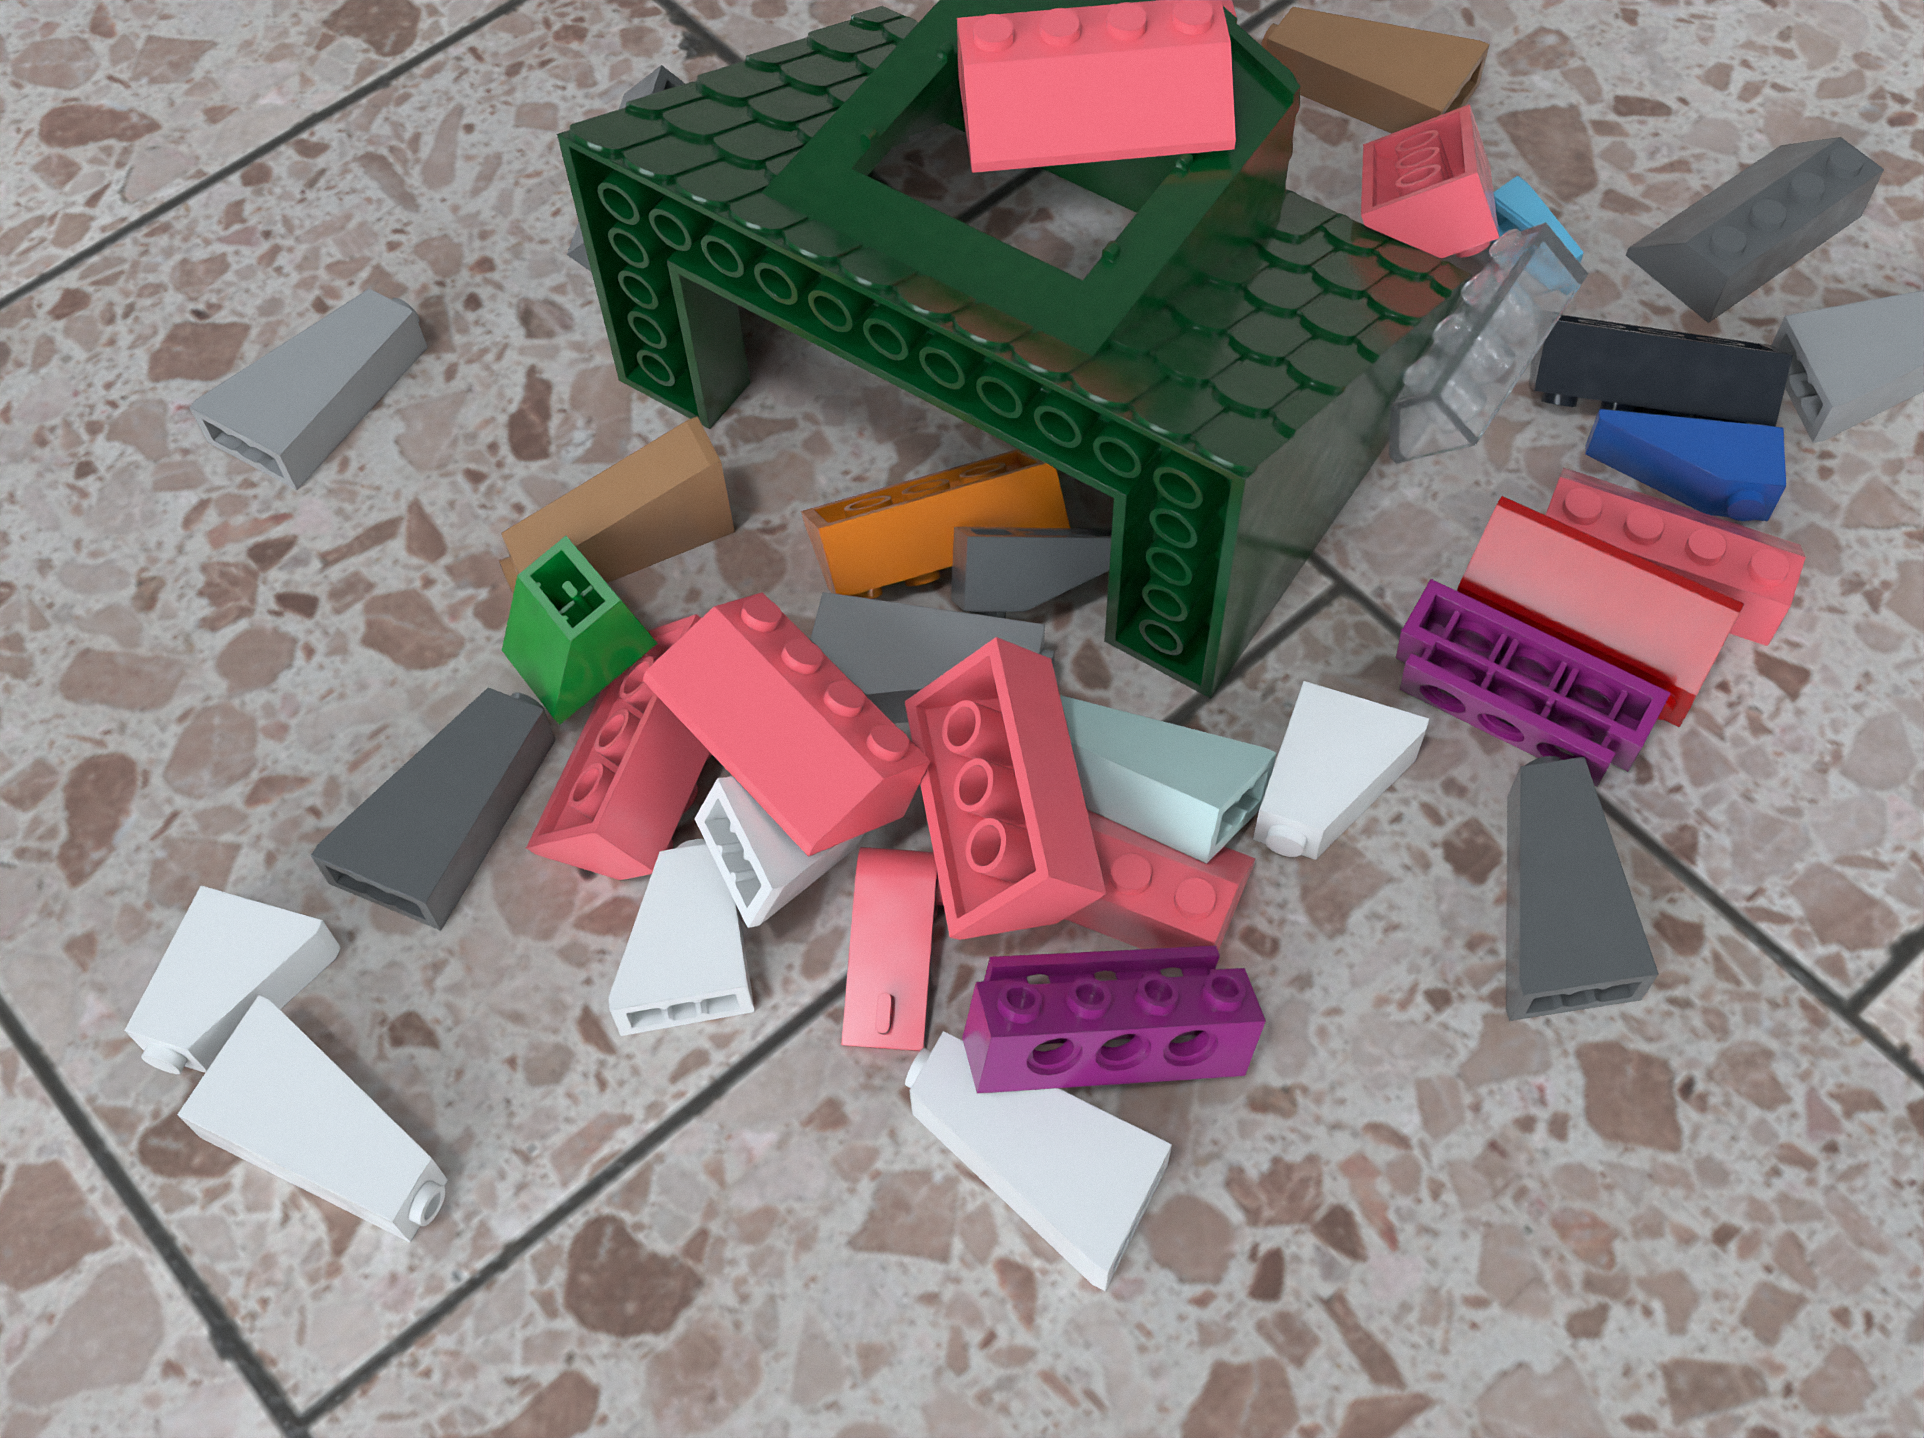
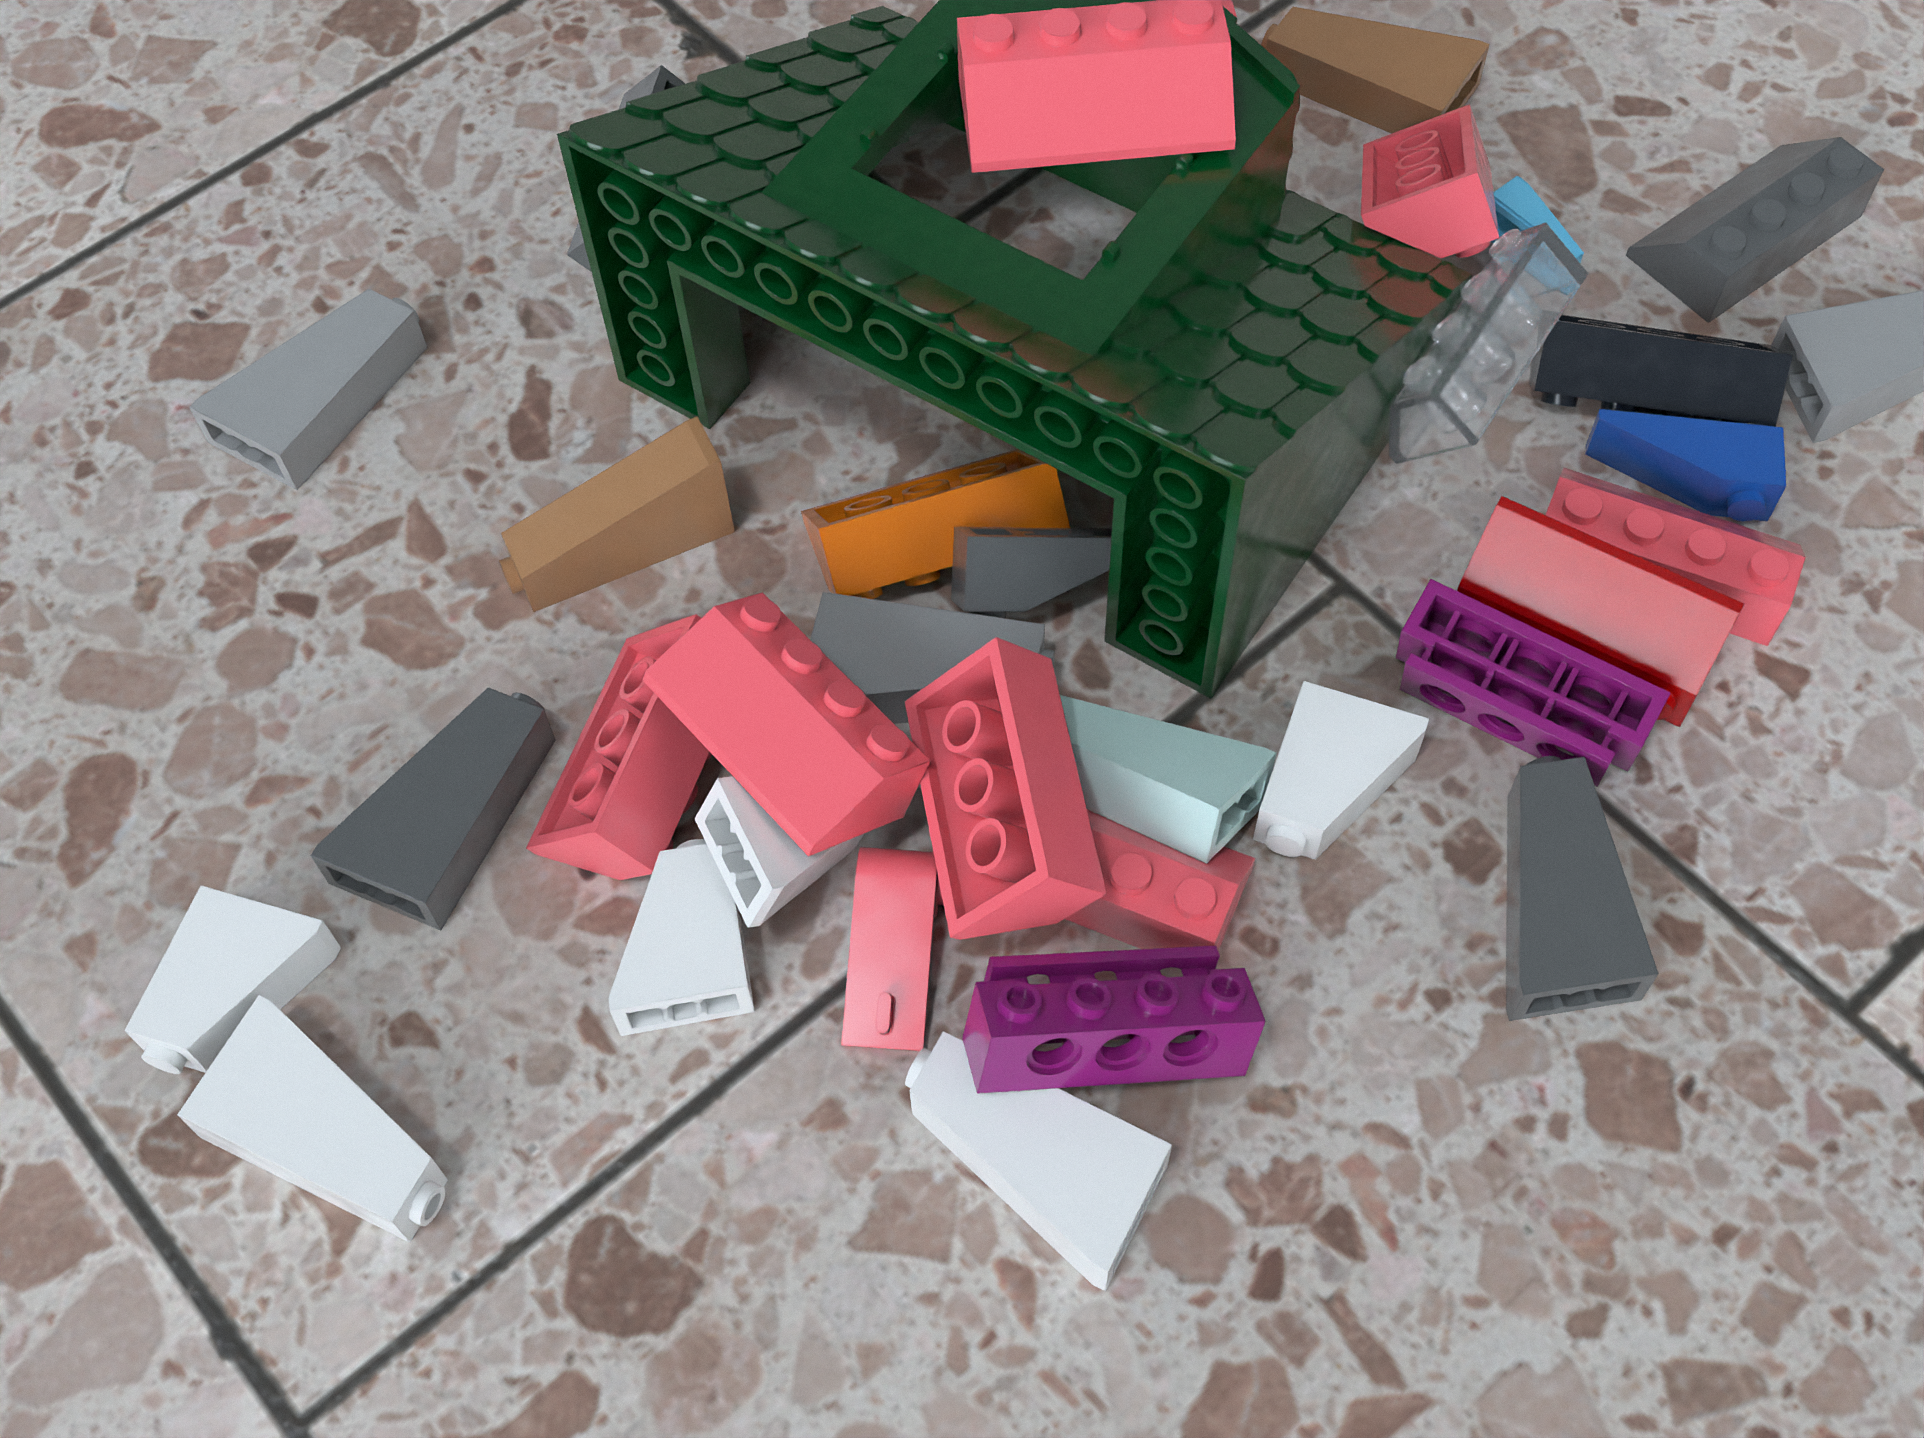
(569, 631): green slope -> none

